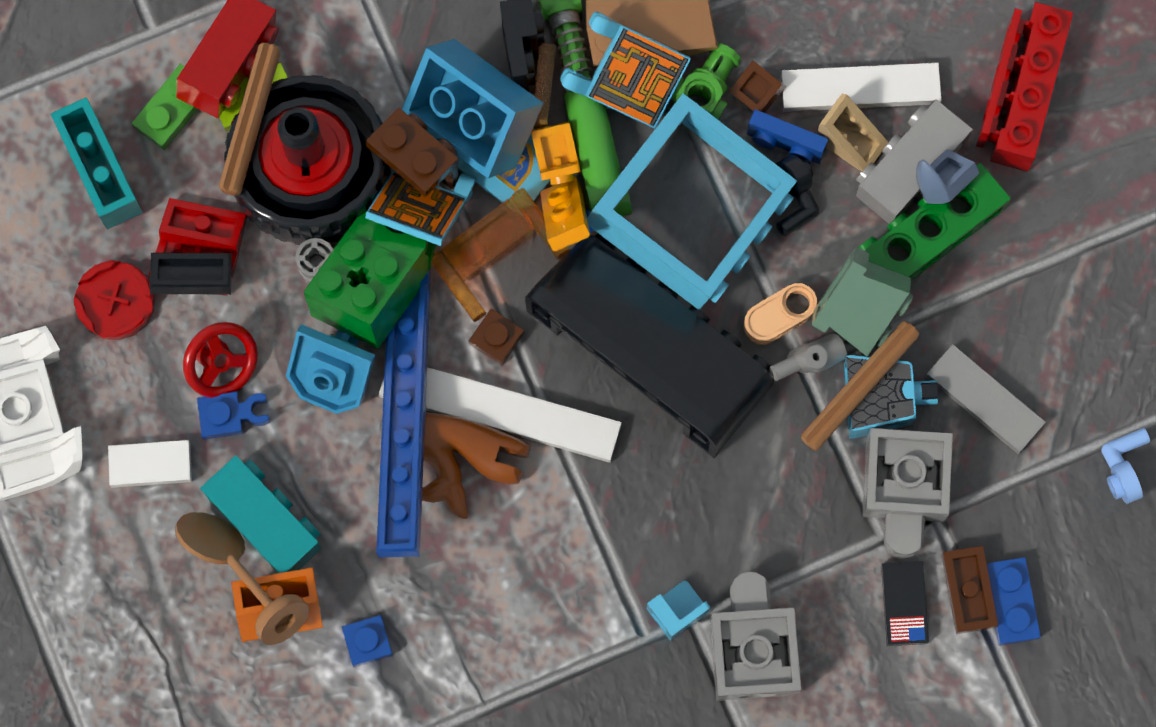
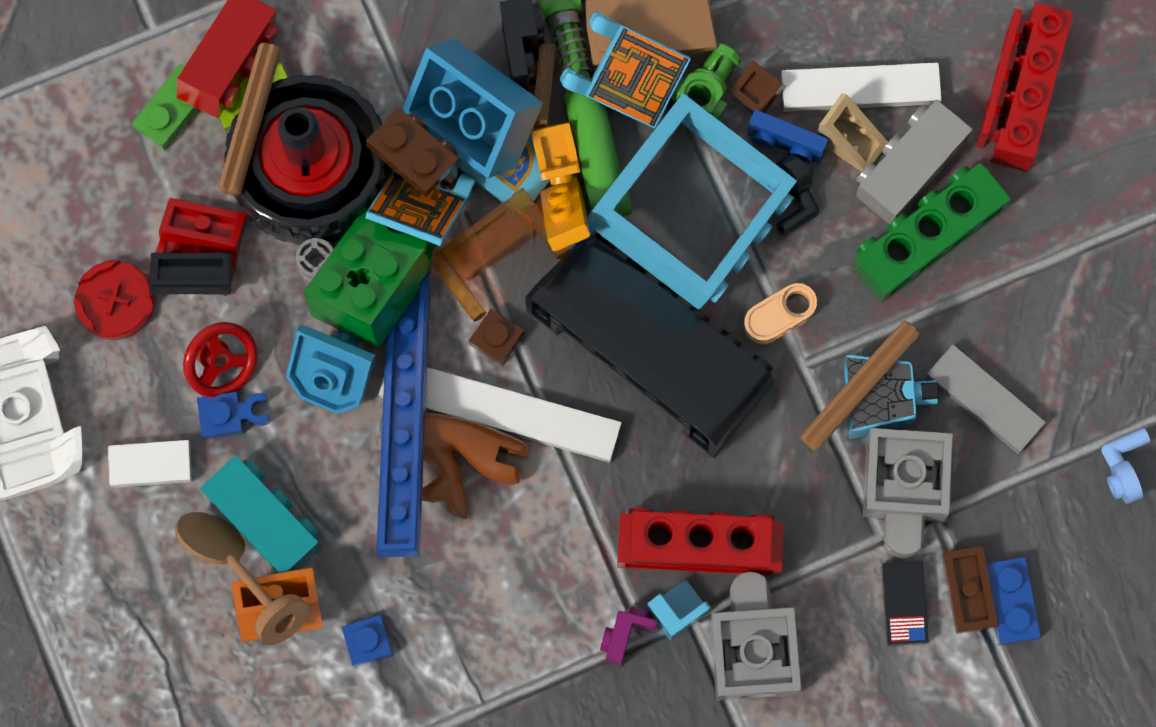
(96, 163): teal brick -> none
(616, 638): none -> magenta bracket
(679, 554): none -> red brick
(811, 357): light grey piece -> none
(863, 302): sand green hips -> none
(944, 177): sand blue plate -> none

